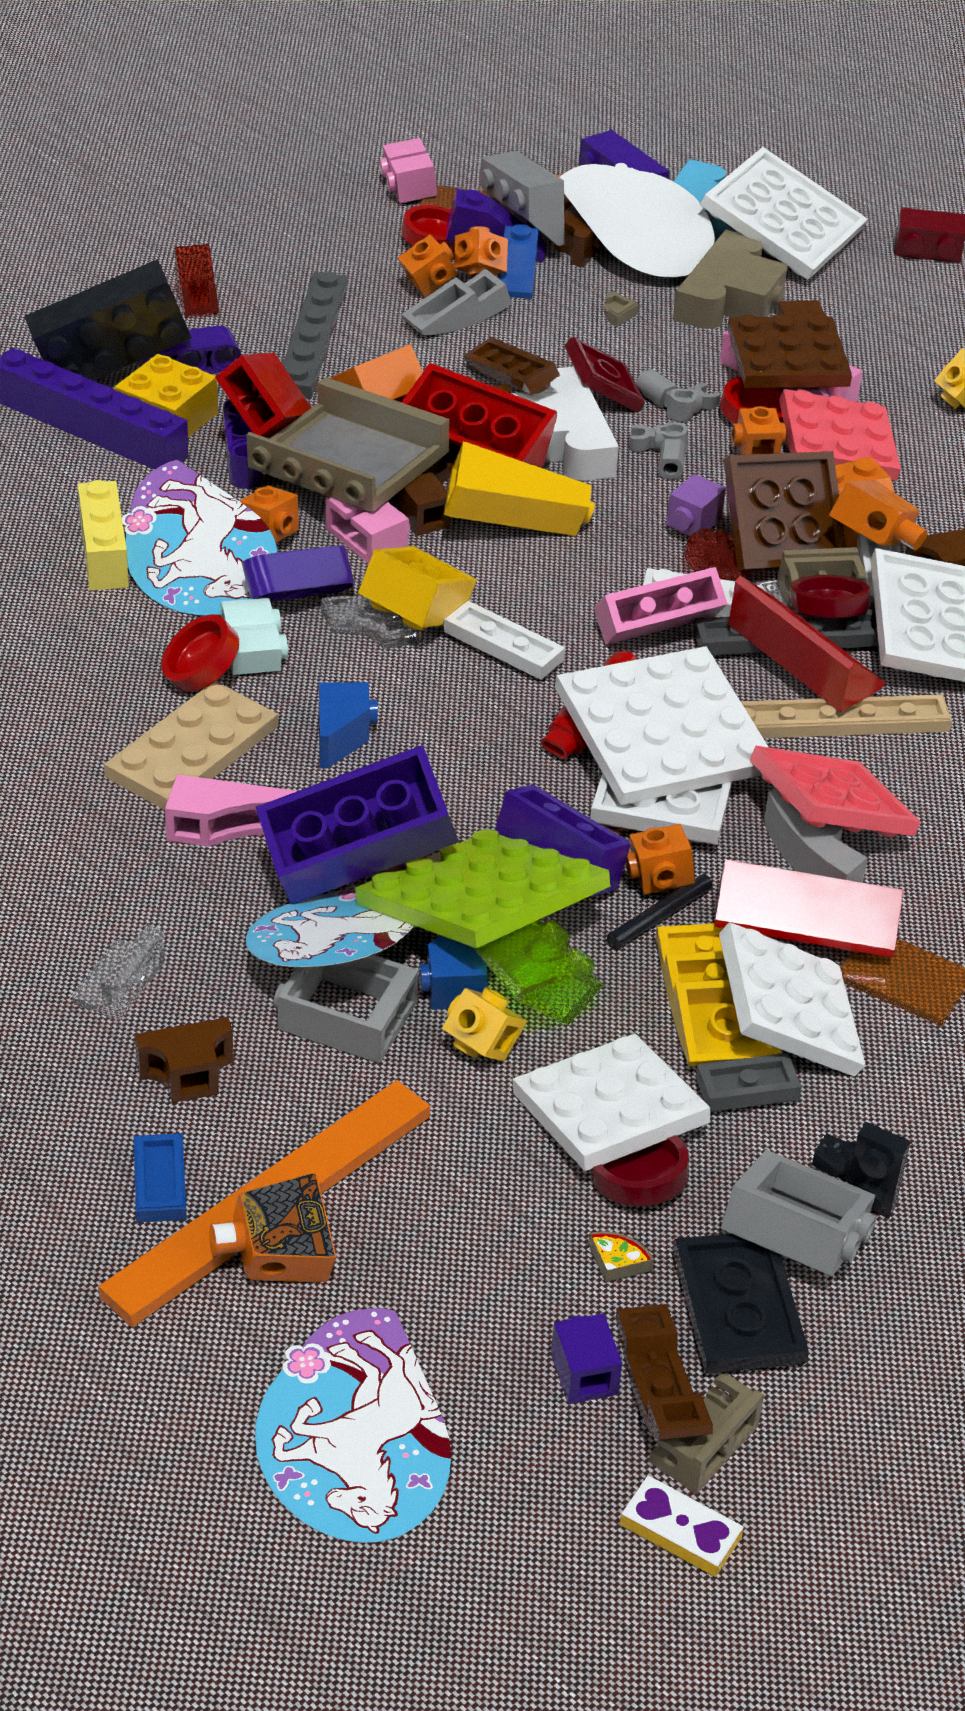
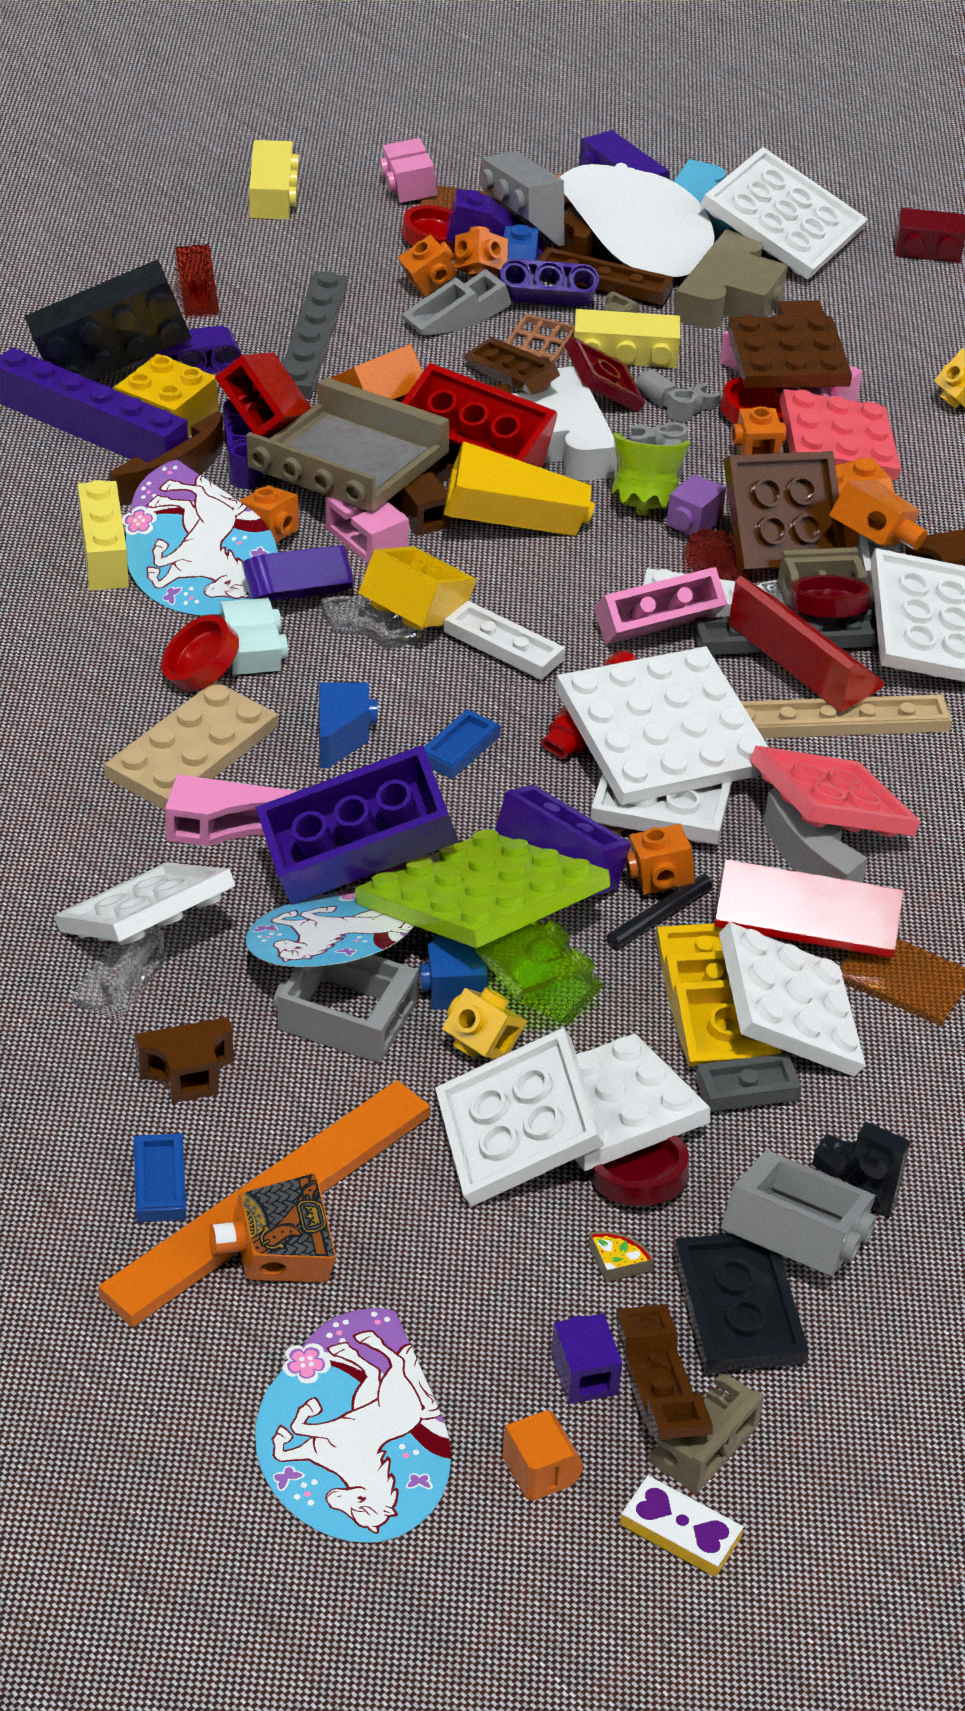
(144, 901): none -> white plate
(196, 453): none -> reddish brown slope
(273, 179): none -> light yellow brick
(461, 743): none -> blue tile
(518, 1117): none -> white plate
(540, 1455): none -> orange piece
(557, 326): none -> nougat window
(560, 273): none -> dark purple beam
(622, 279): none -> reddish brown plate
(631, 337): none -> light yellow brick
(646, 473): none -> lime hat

